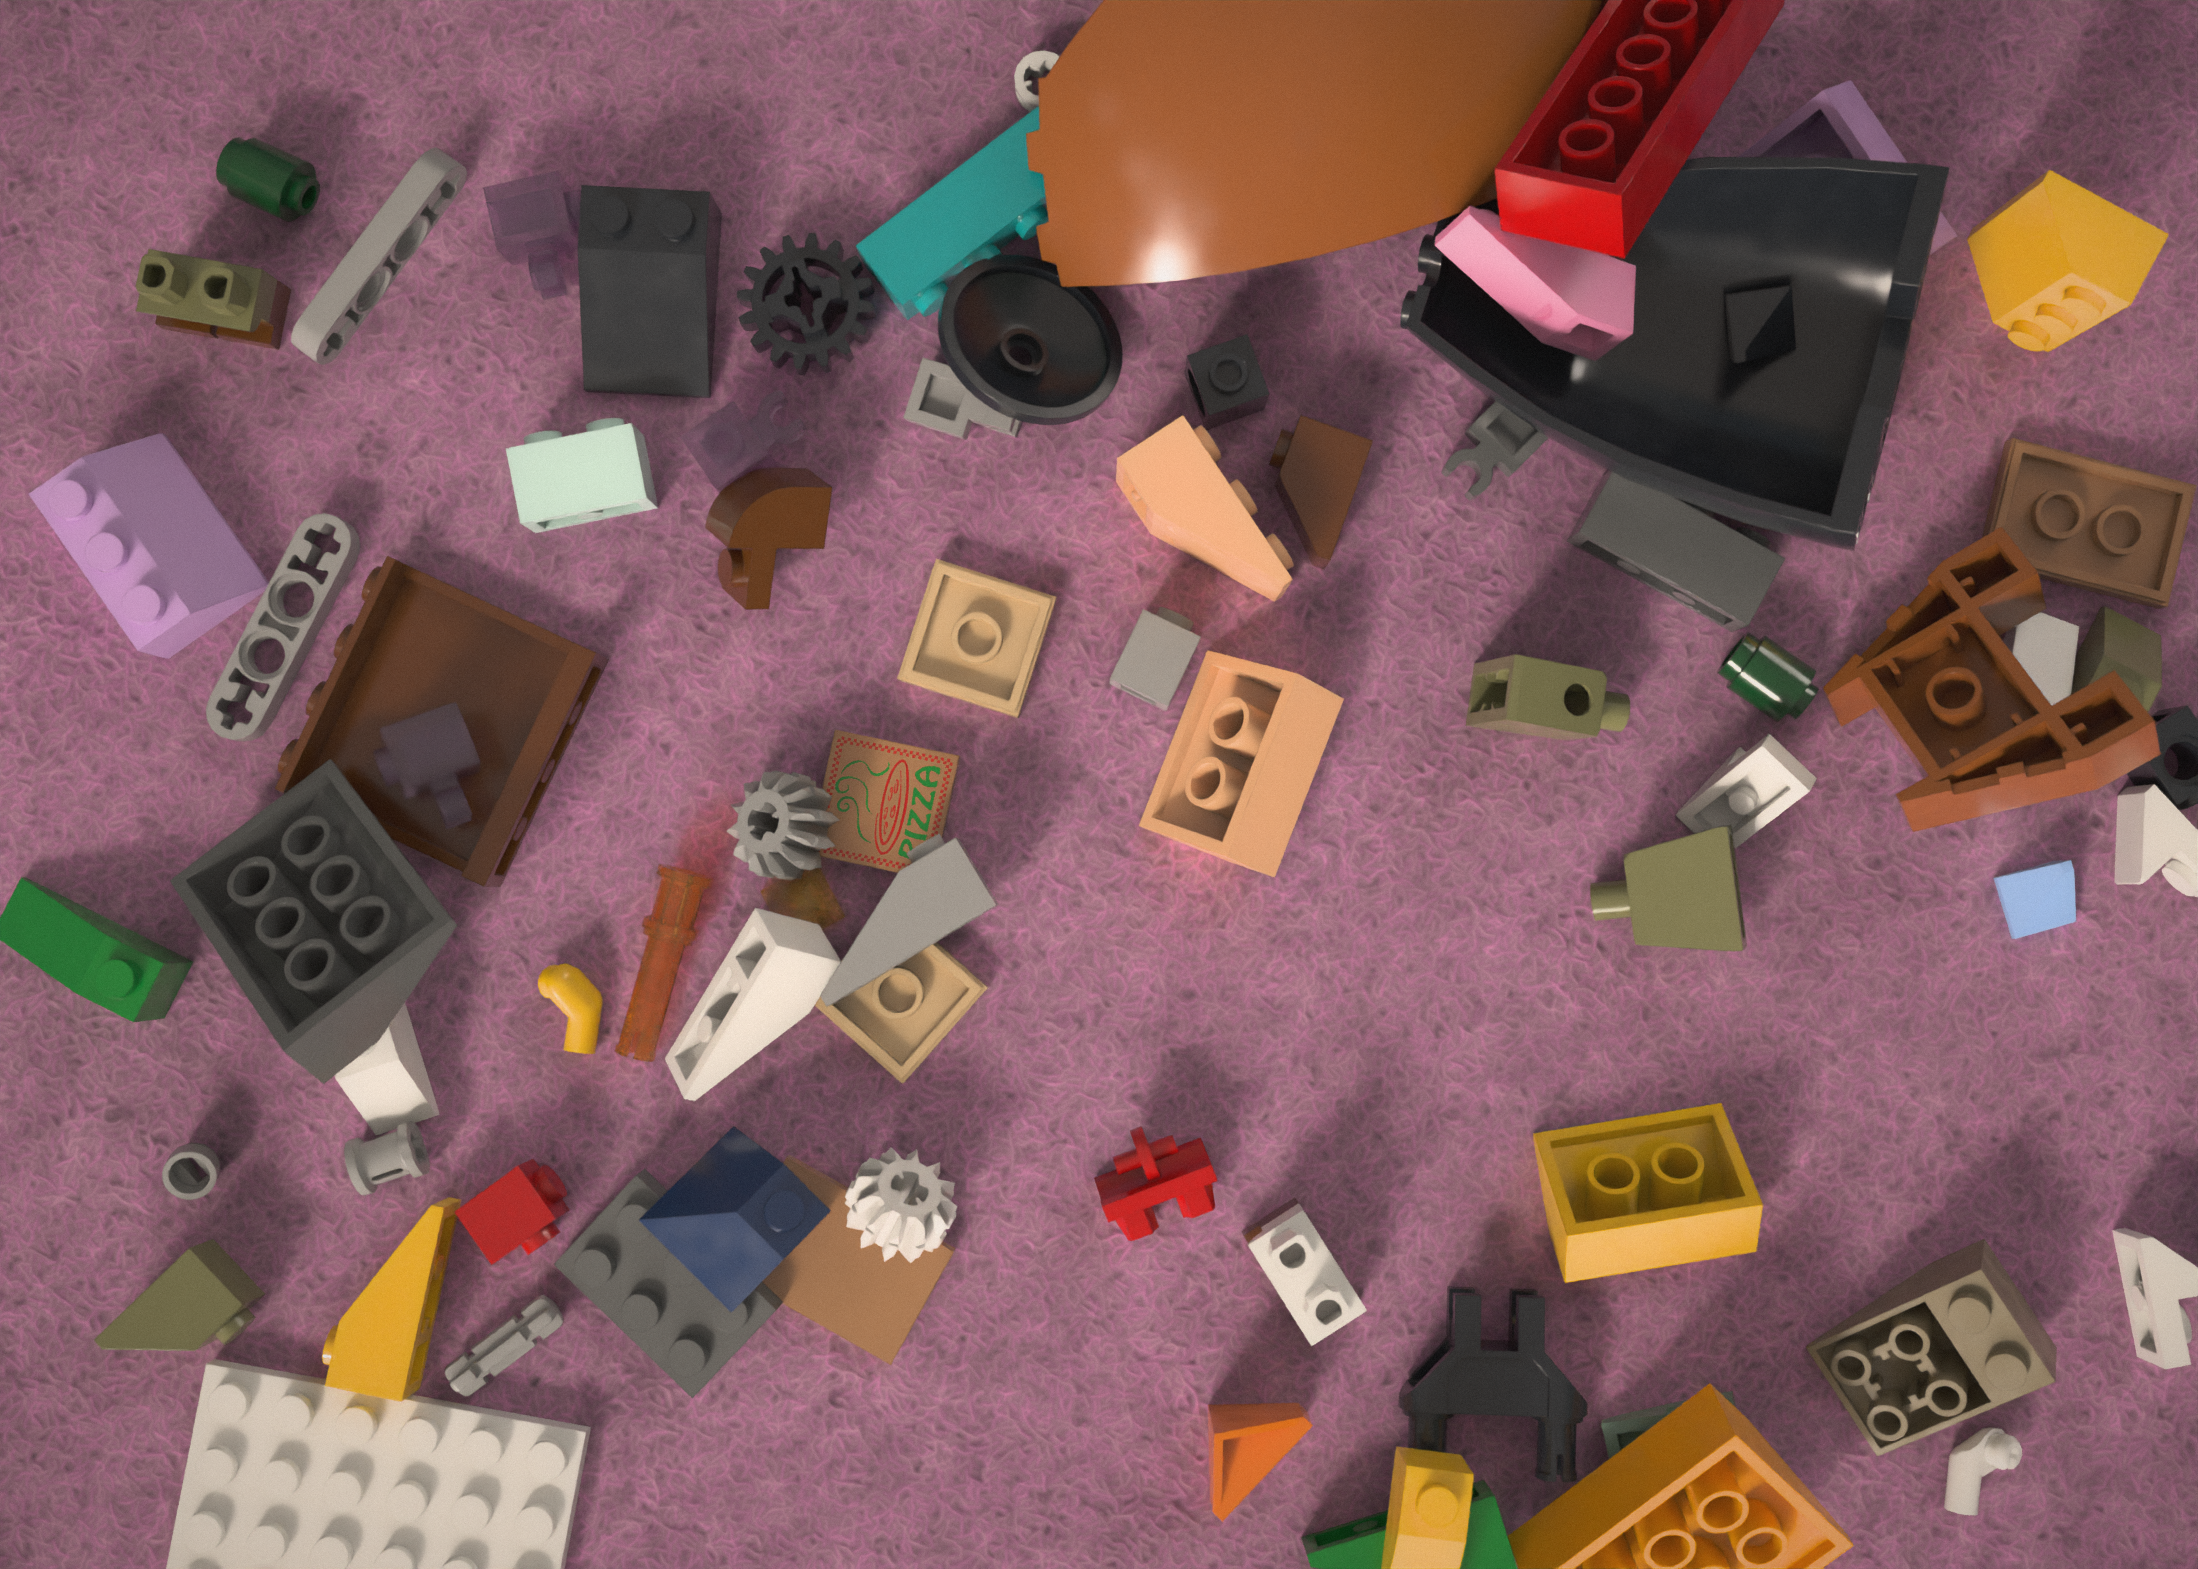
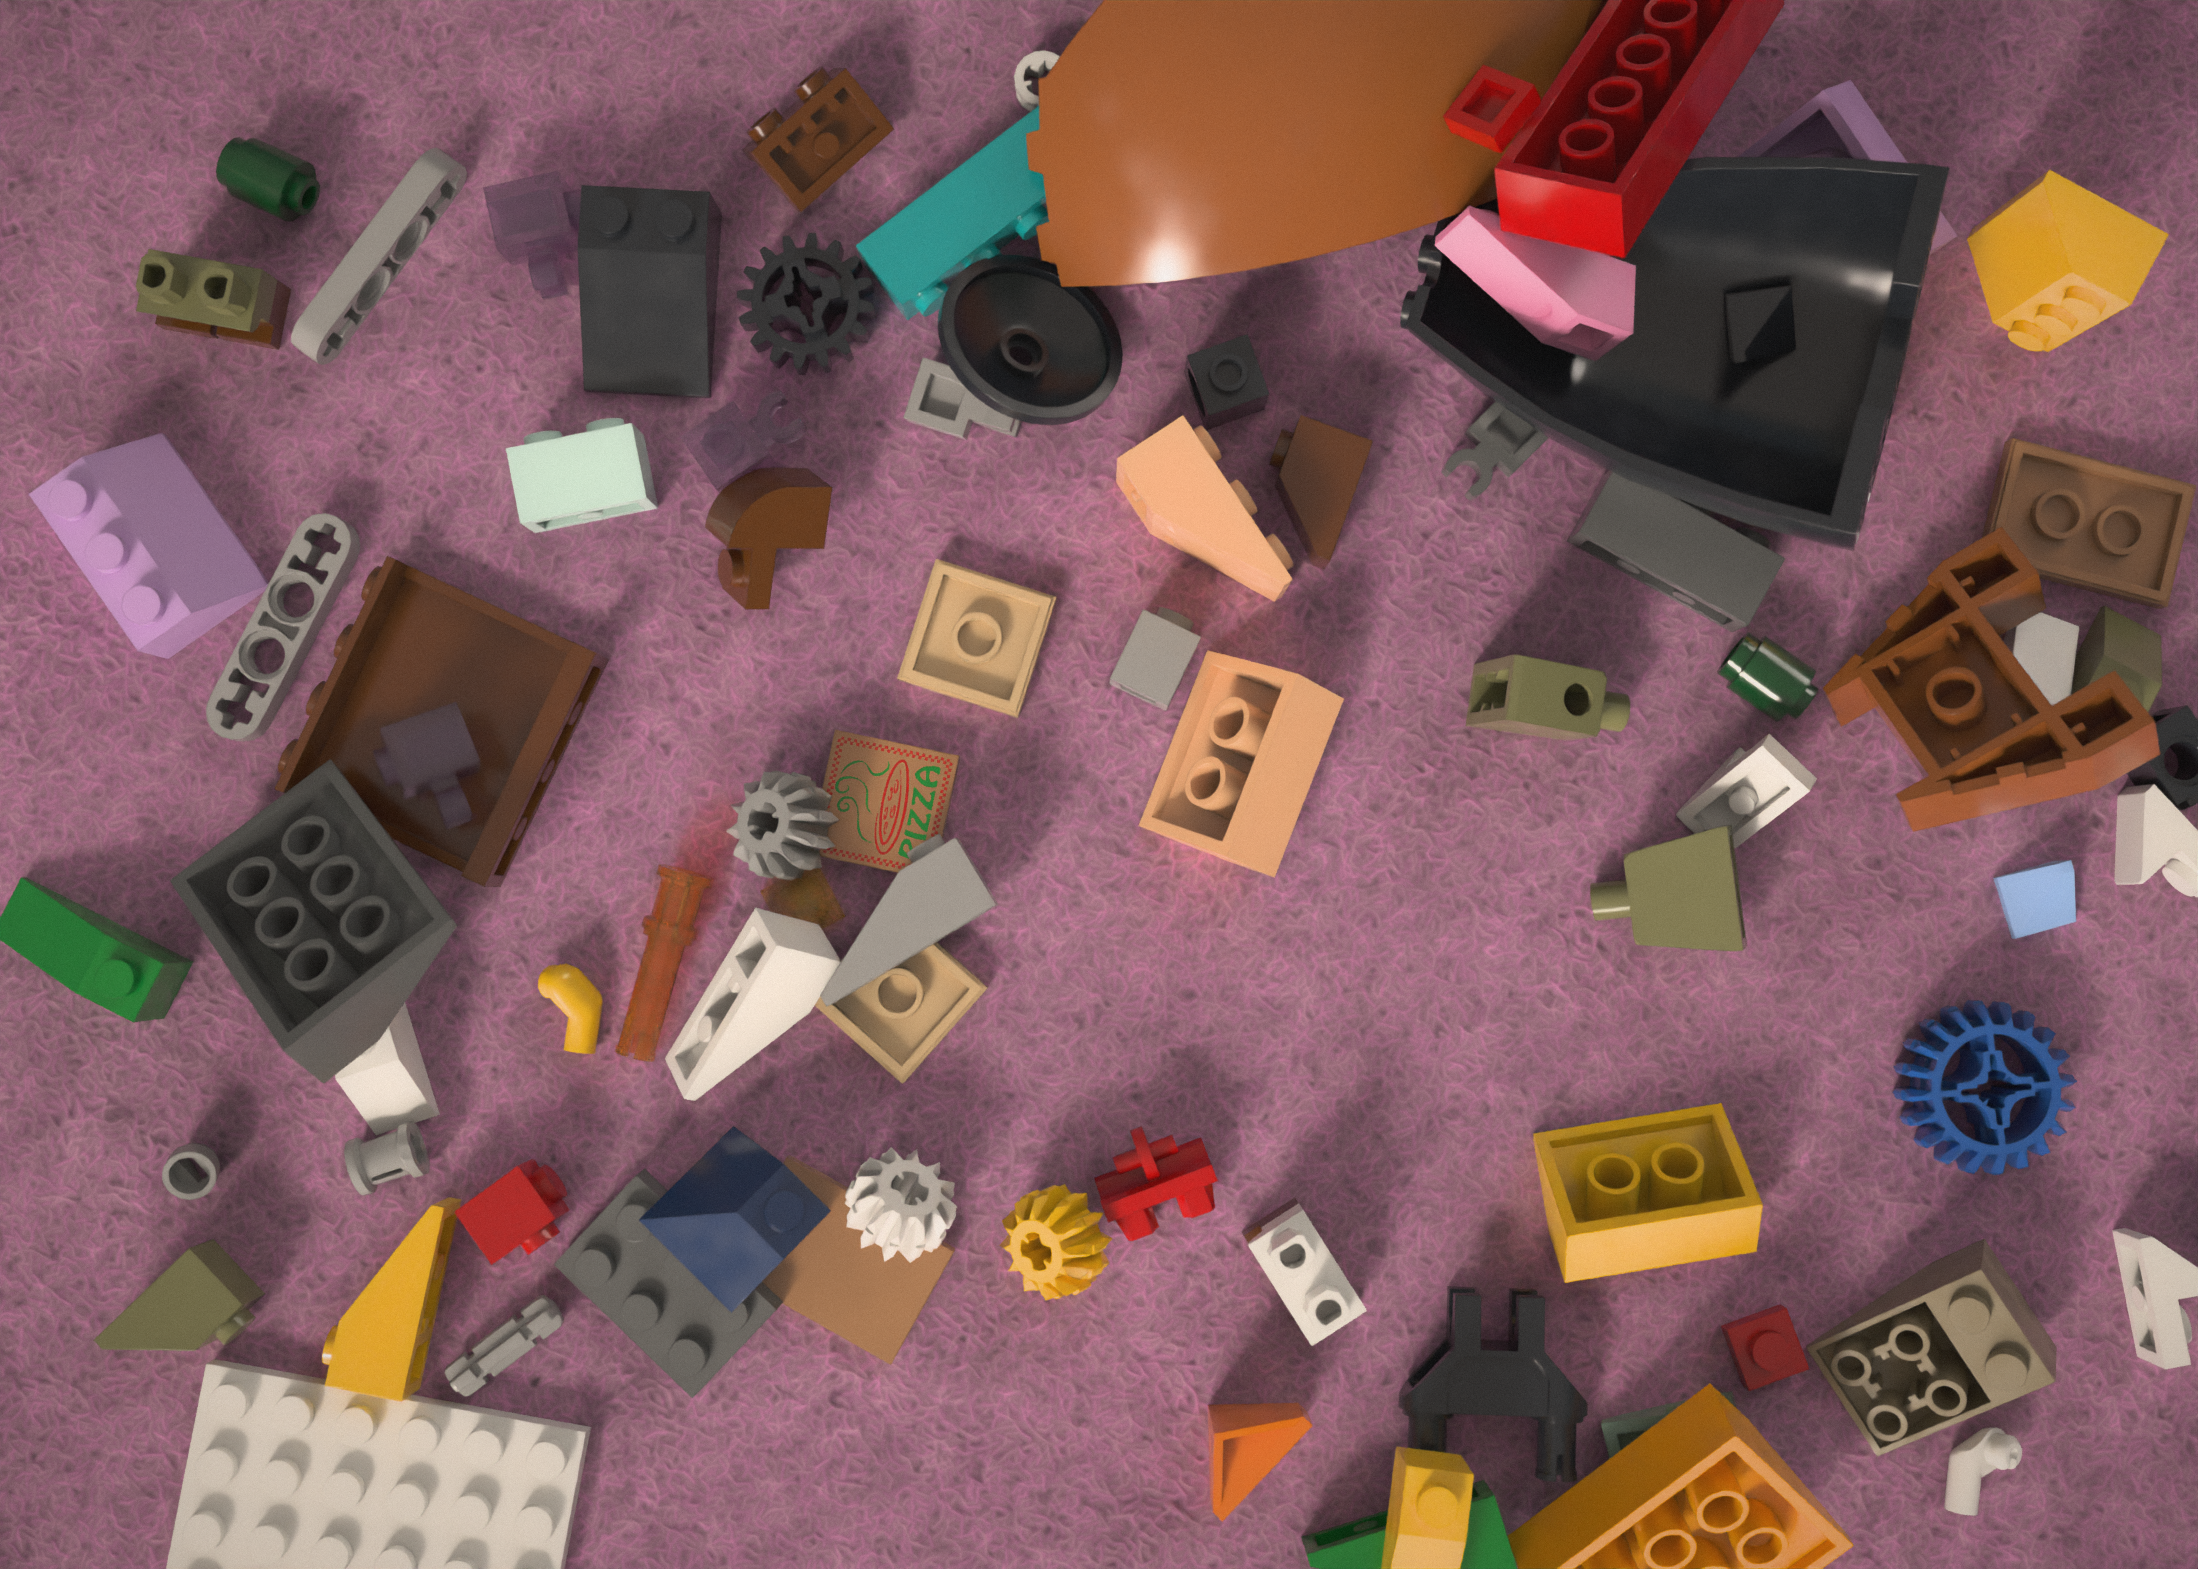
(817, 135): none -> reddish brown bracket
(1055, 1242): none -> yellow gear
(1492, 108): none -> red plate
(1765, 1347): none -> red plate
(1990, 1111): none -> blue gear

